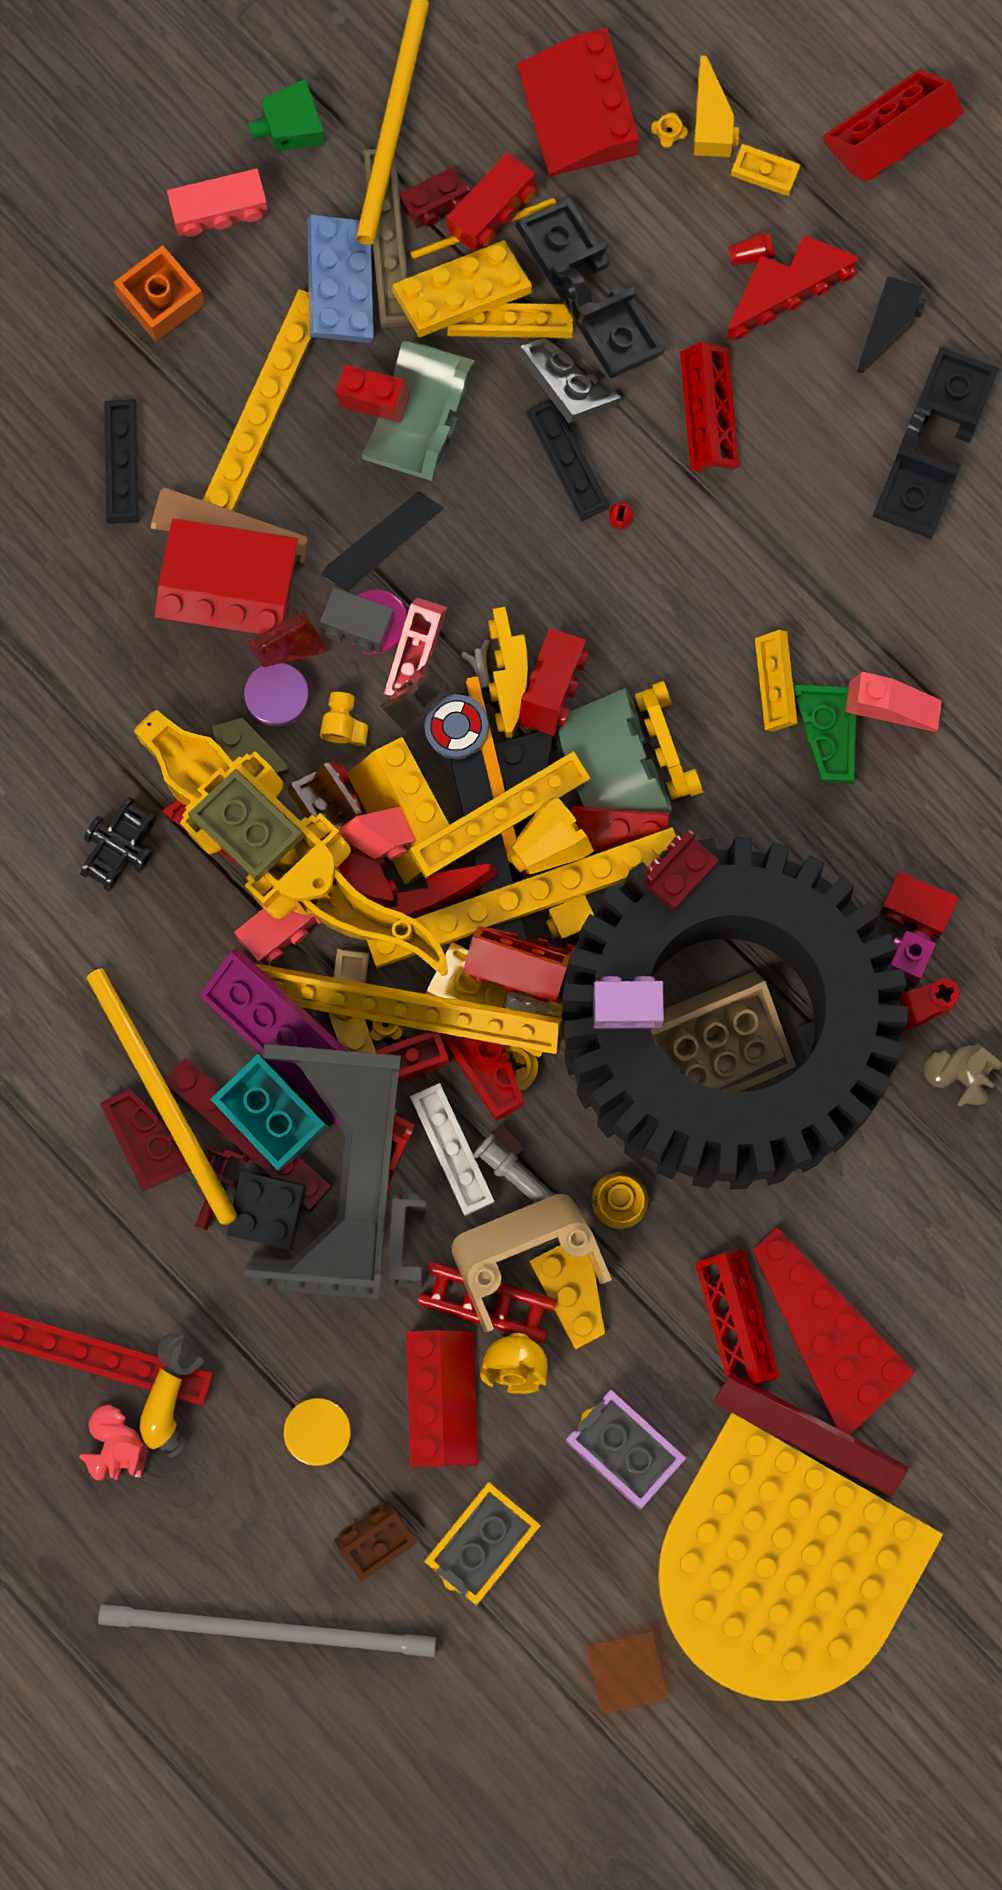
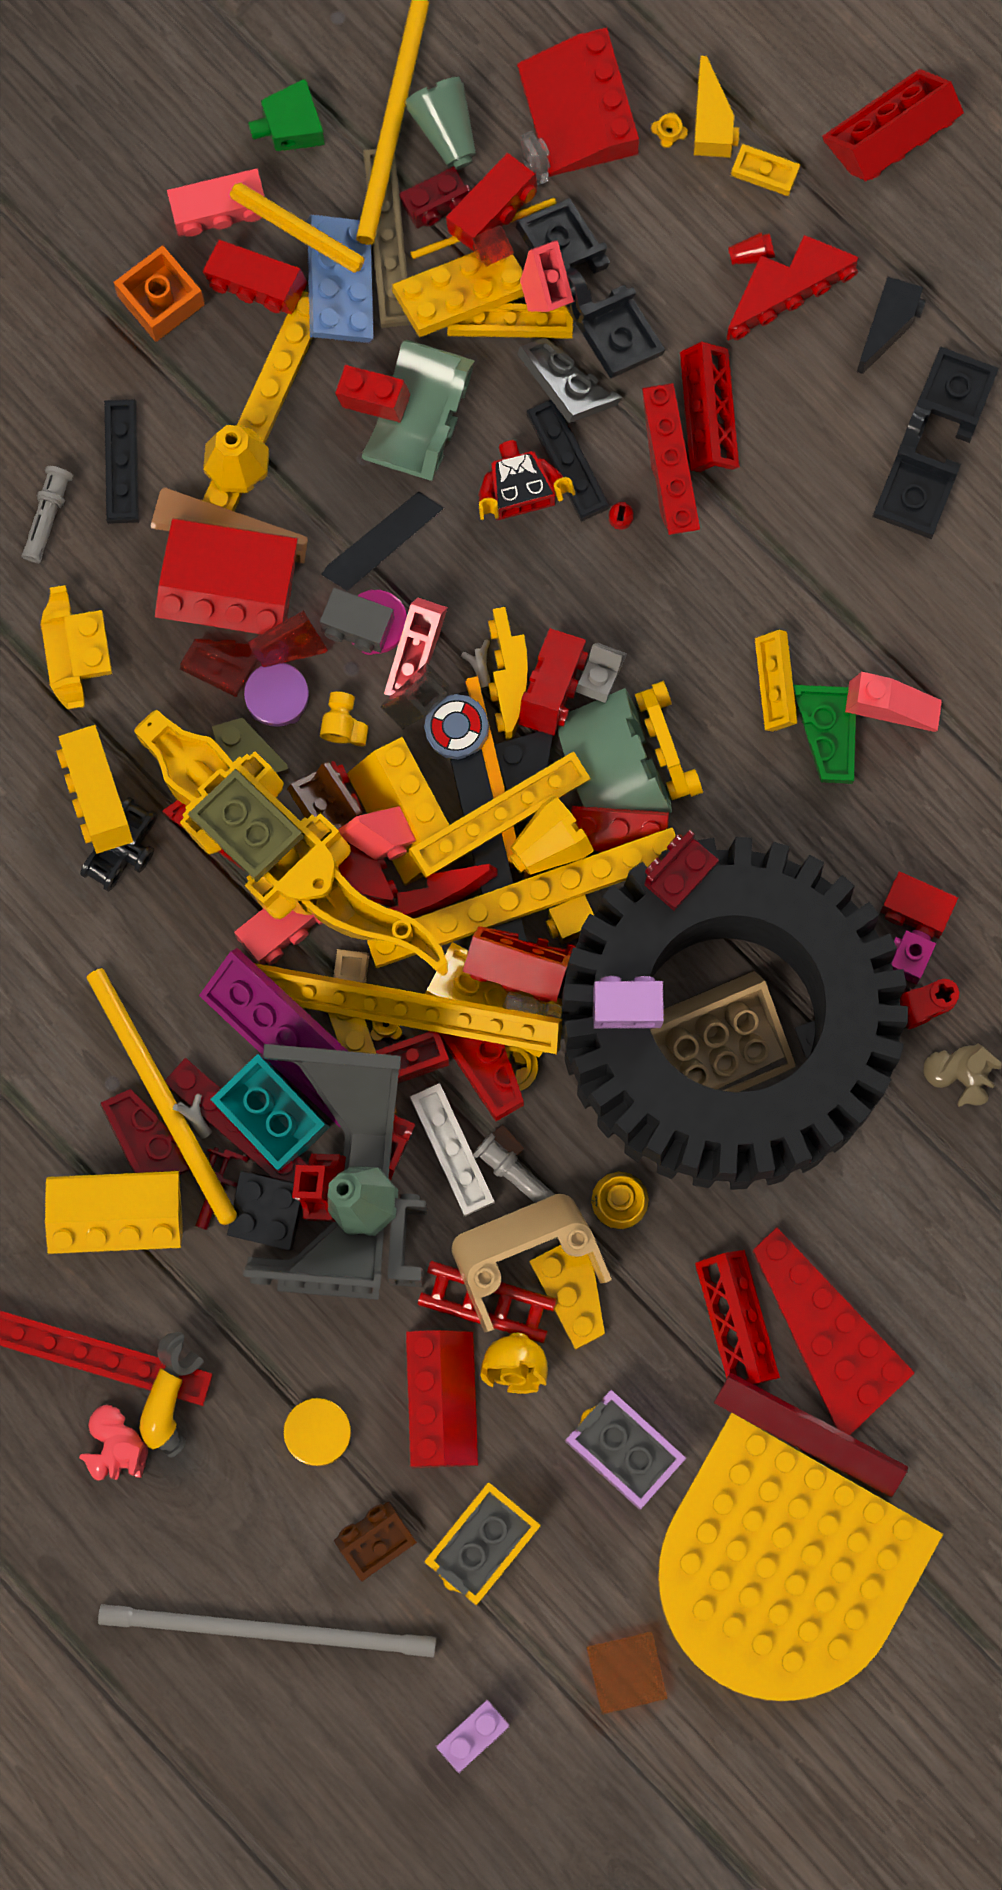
(49, 501): none -> light grey pin
(73, 647): none -> yellow plate
(95, 790): none -> yellow brick
(113, 1212): none -> yellow slope
(194, 1116): none -> light grey bar
(220, 663): none -> clear red wing
(236, 459): none -> yellow cone
(255, 277): none -> red brick
(297, 227): none -> yellow axle
(312, 1184): none -> red brick
(362, 1200): none -> sand green cone
(445, 120): none -> sand green cone
(472, 1736): none -> lavender brick
(492, 246): none -> clear red bracket
(520, 484): none -> torso
(535, 156): none -> clear plate
(545, 279): none -> coral slope
(600, 672): none -> light grey slope
(669, 459): none -> red slope

